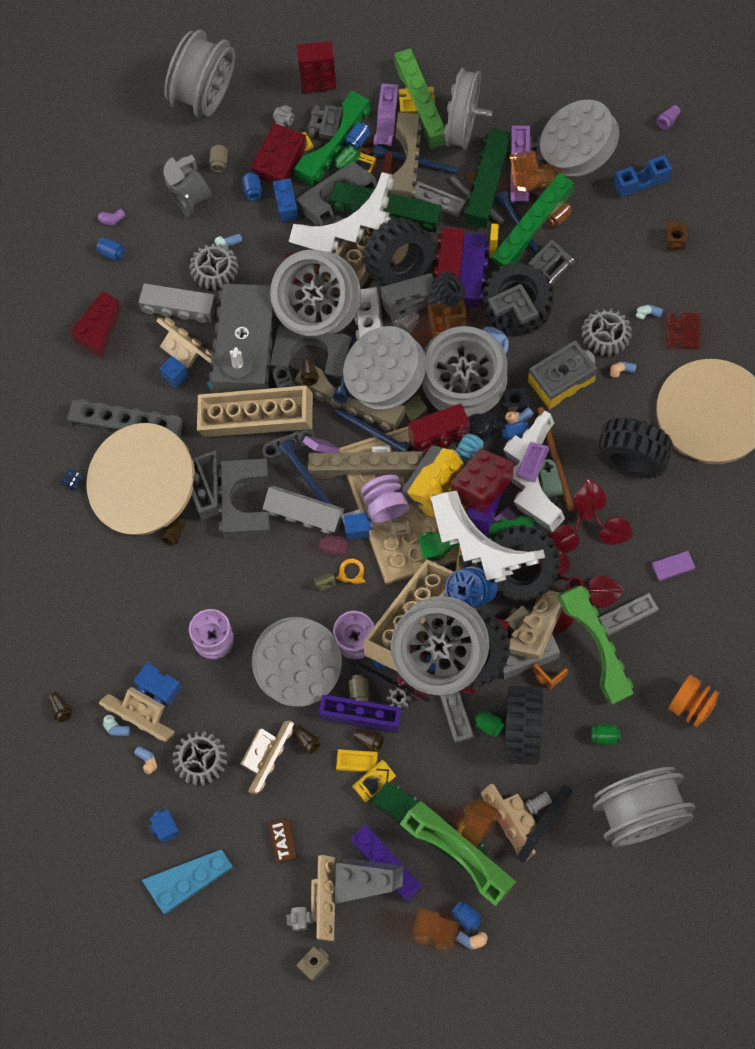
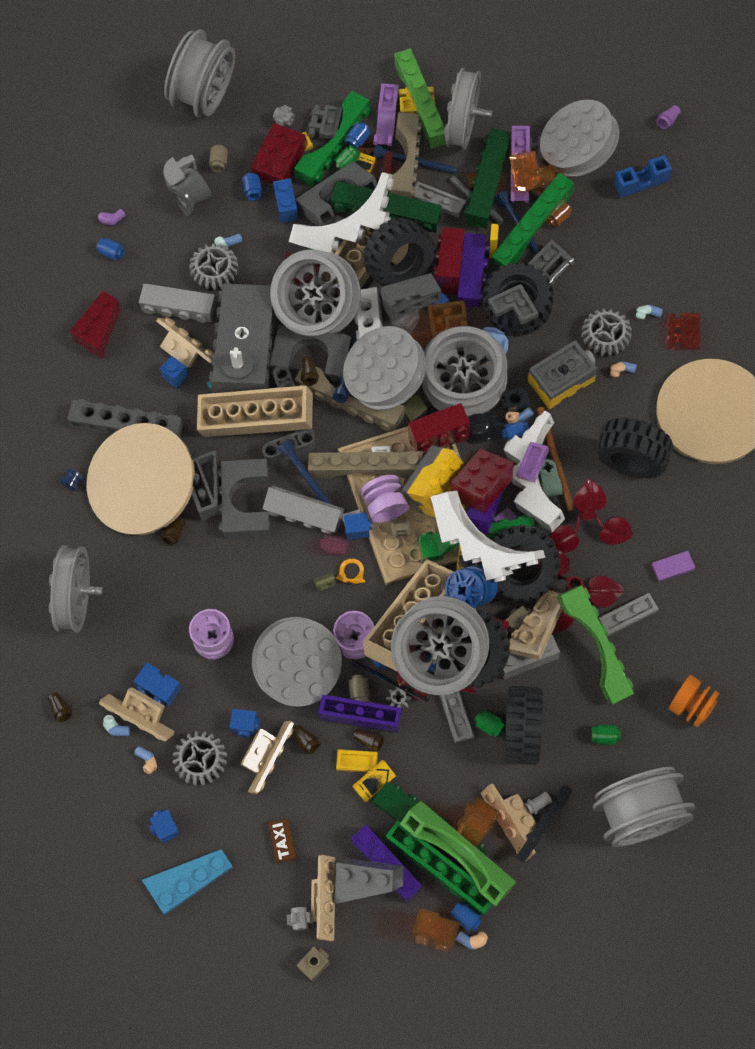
(70, 588): none -> light grey wheel
(244, 722): none -> blue brick
(316, 66): dark red brick -> none
(320, 445): medium lavender tile -> none
(400, 446): dark blue piece -> none
(438, 867): none -> green brick
(448, 289): black tyre -> none
(469, 447): medium azure gear -> none
(544, 679): orange bracket -> none
(675, 229): reddish brown brick -> none

